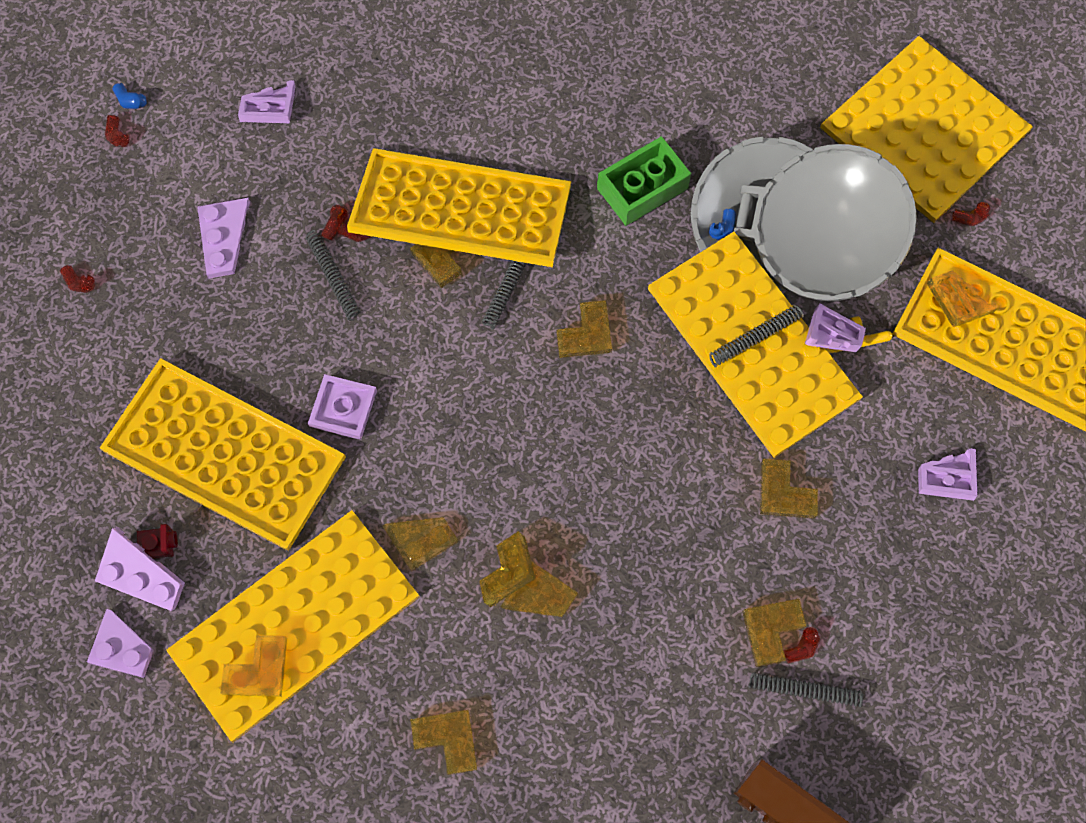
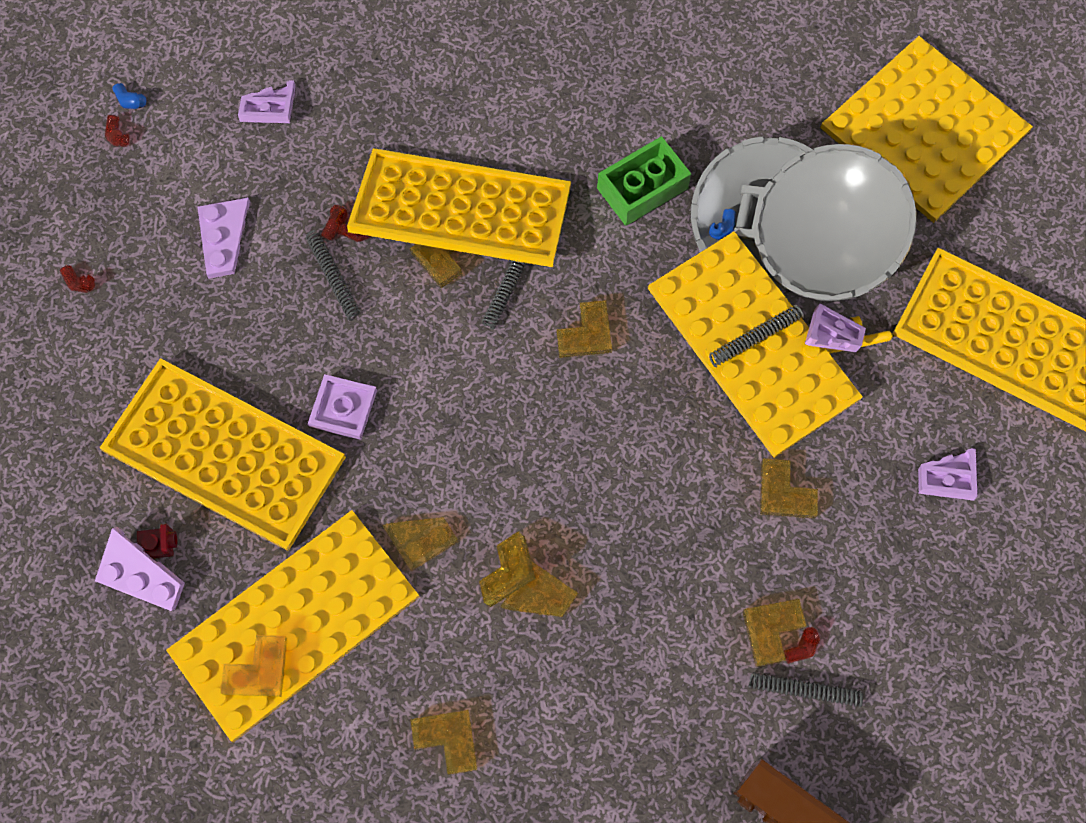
(120, 647): lavender wing -> none
(959, 299): clear yellow wing -> none
(973, 217): clear red arm -> none

